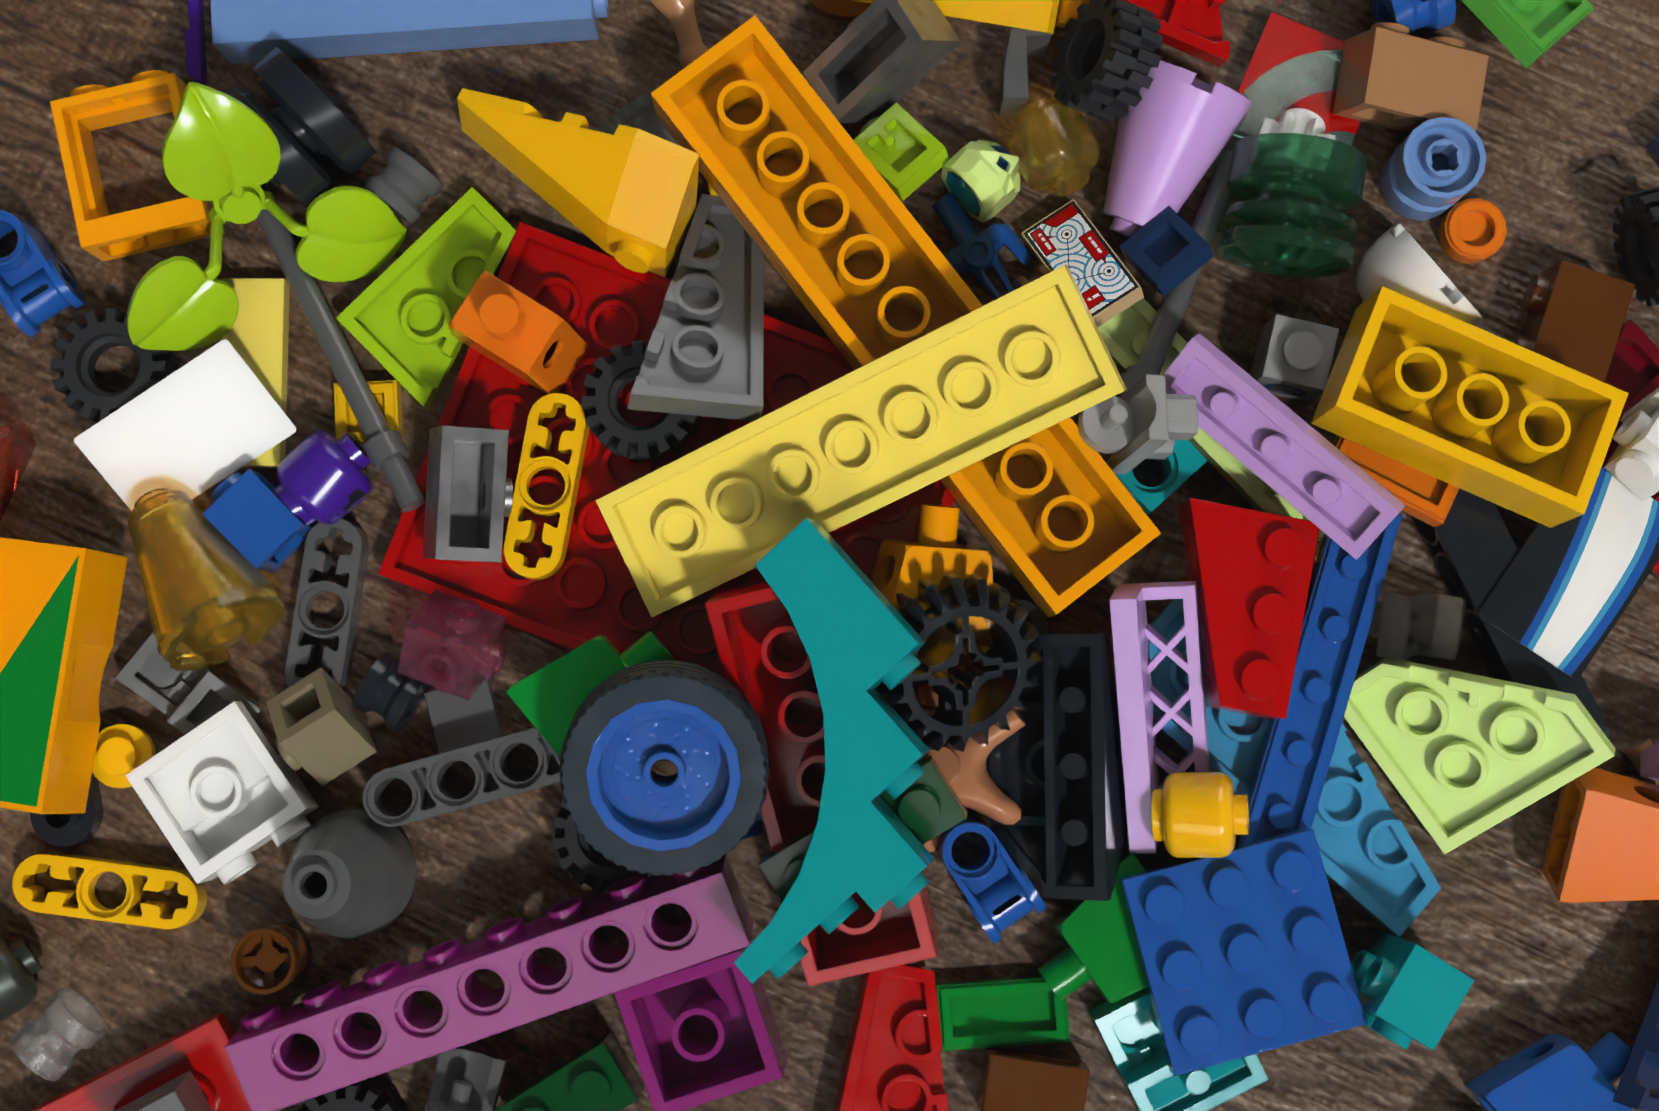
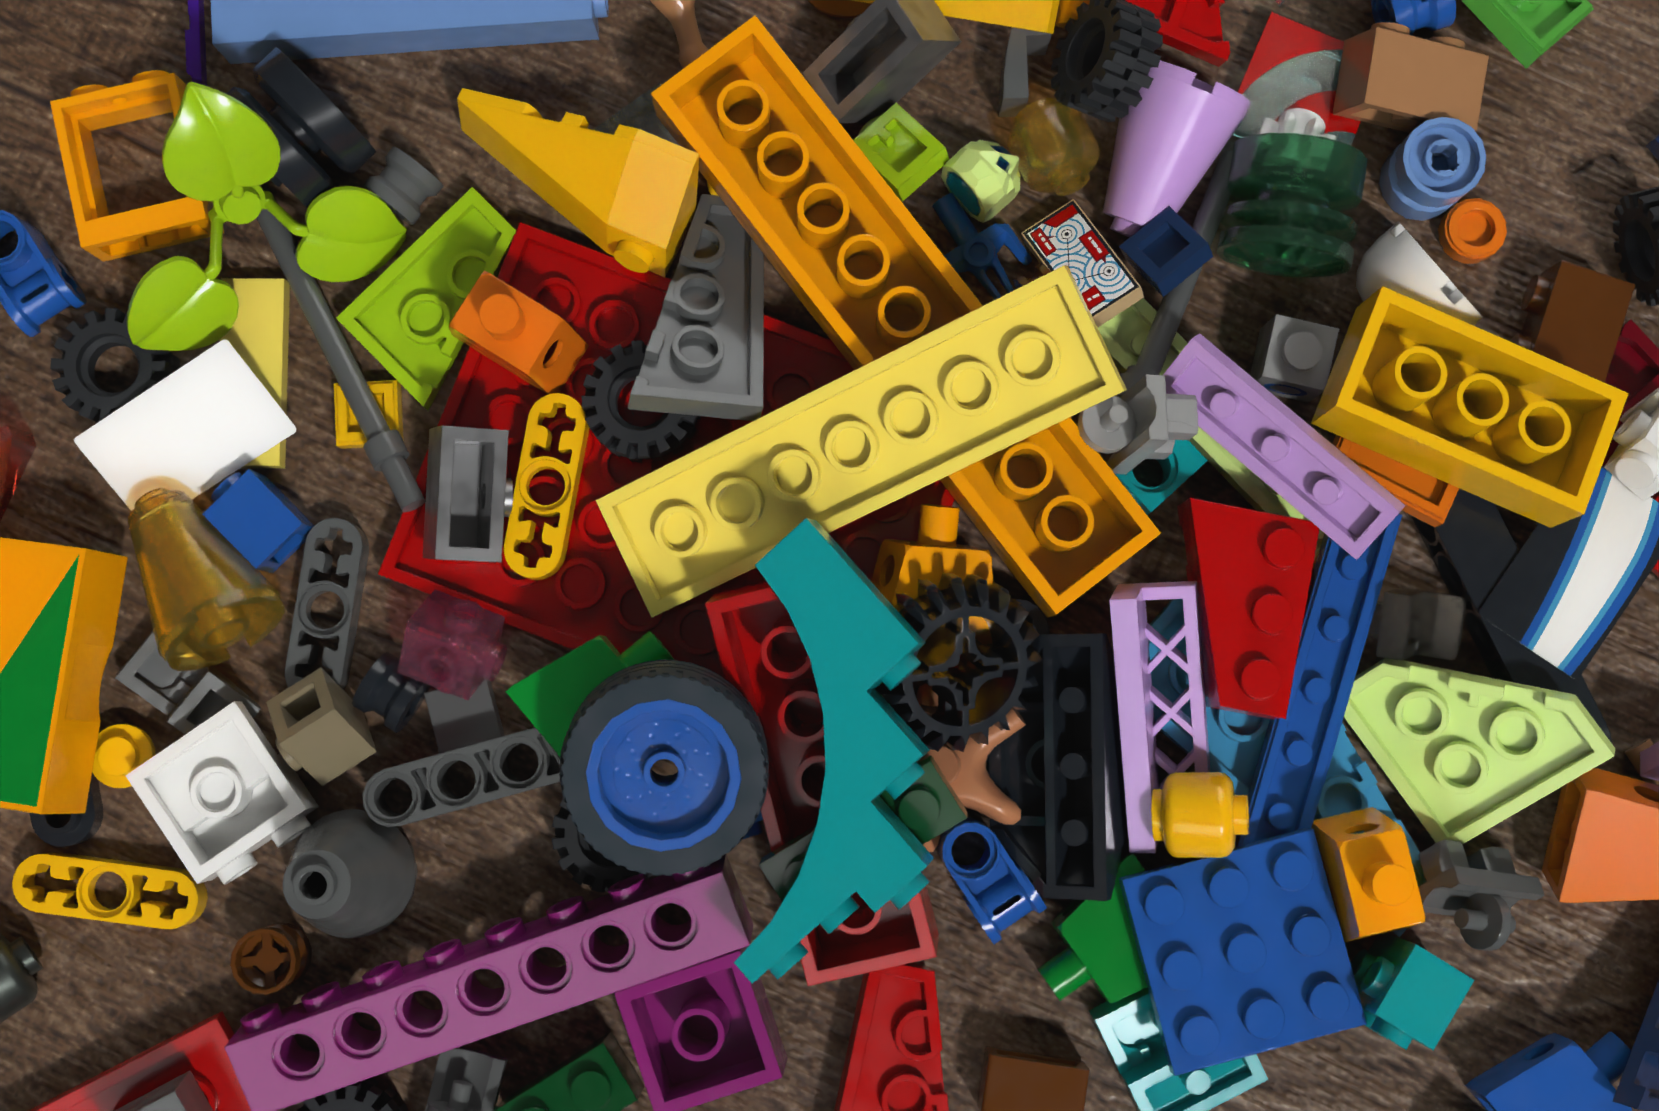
(56, 1037): clear wheel -> none
(323, 478): dark purple head -> none
(1000, 1013): green tile -> none
(1369, 873): none -> light orange torso
(1475, 891): none -> dark grey hips

